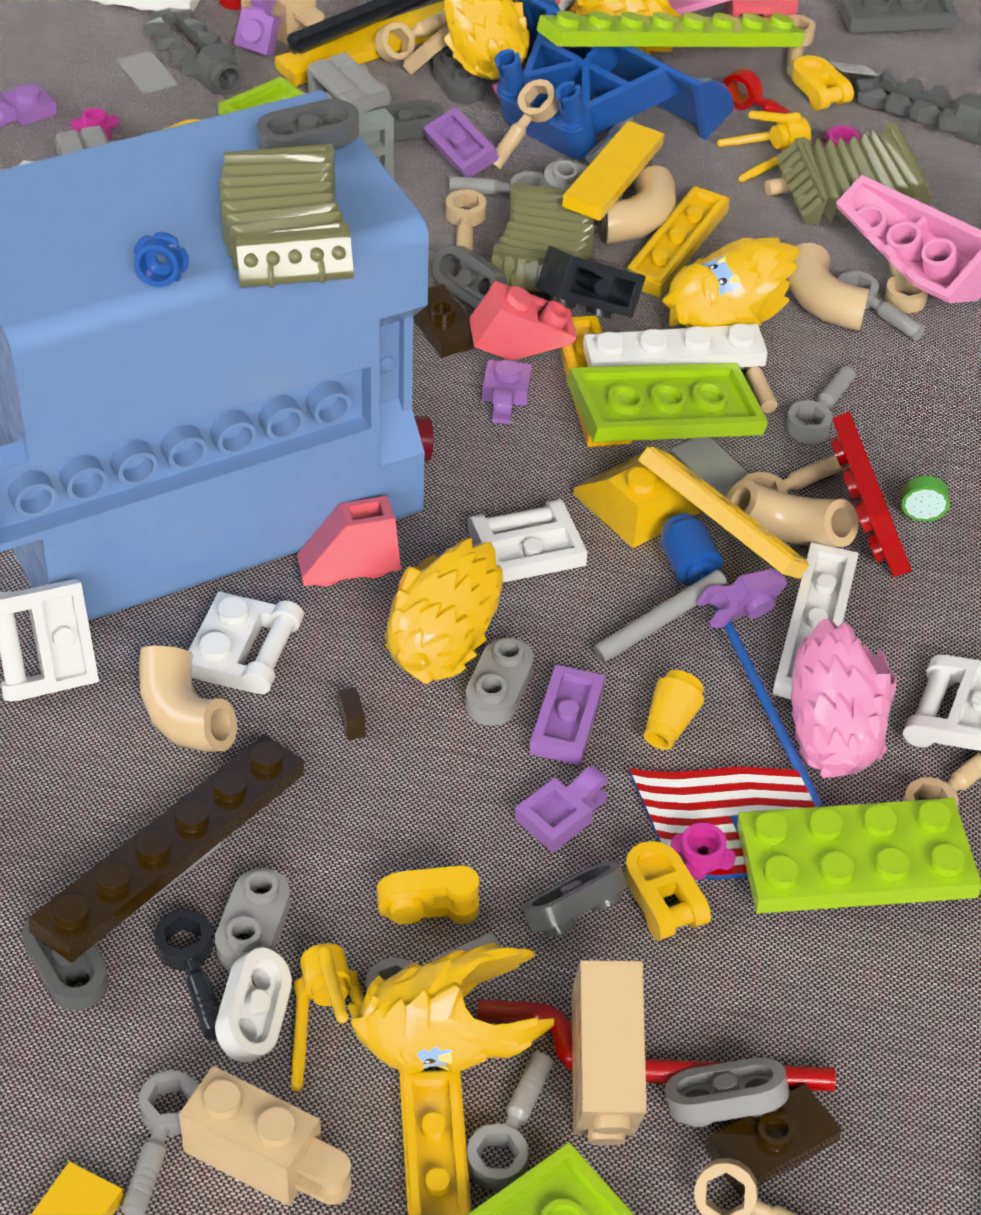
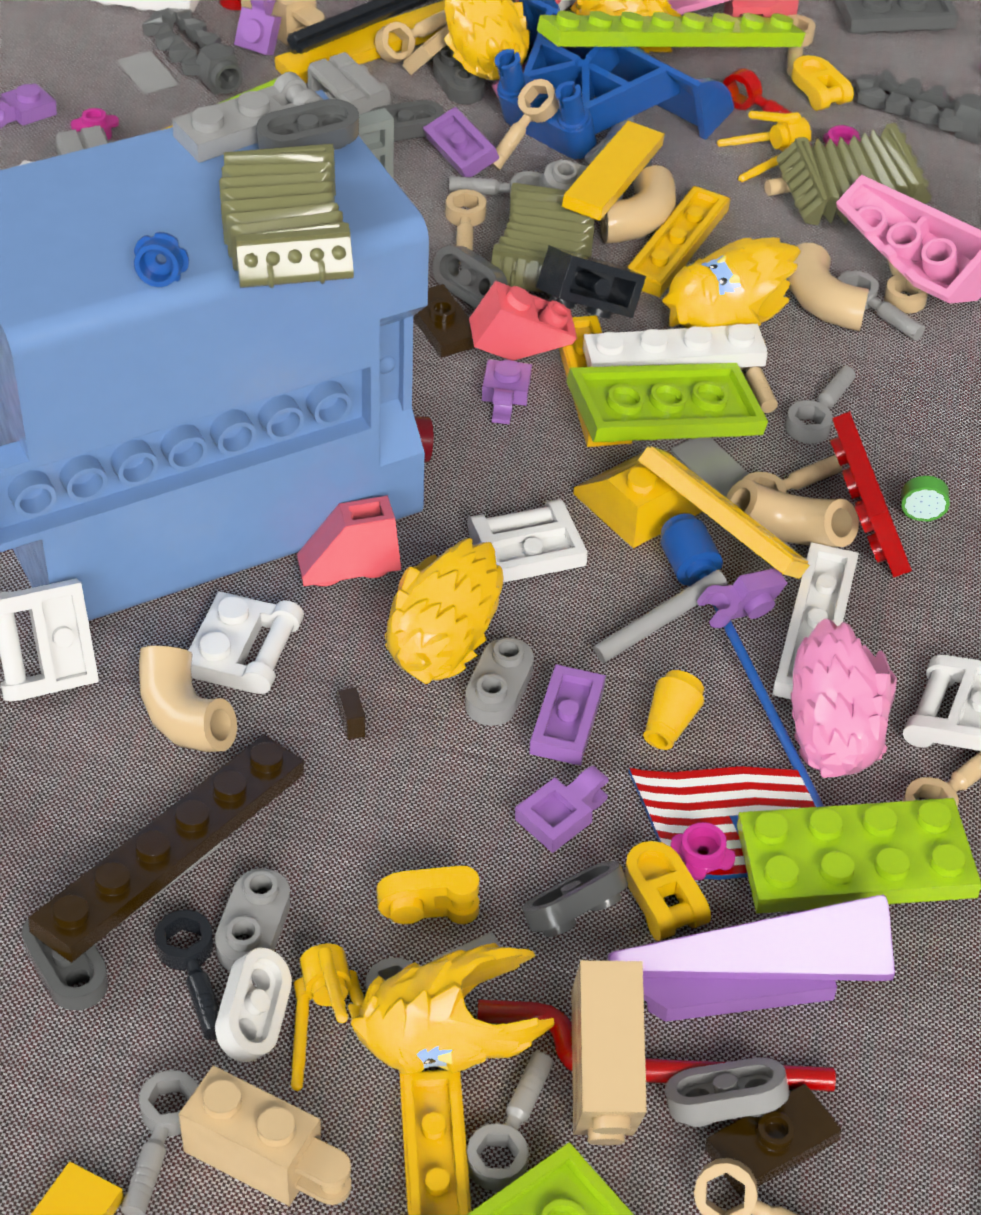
(233, 123): none -> light grey plate
(766, 961): none -> wedge
(851, 68): white sticker -> none

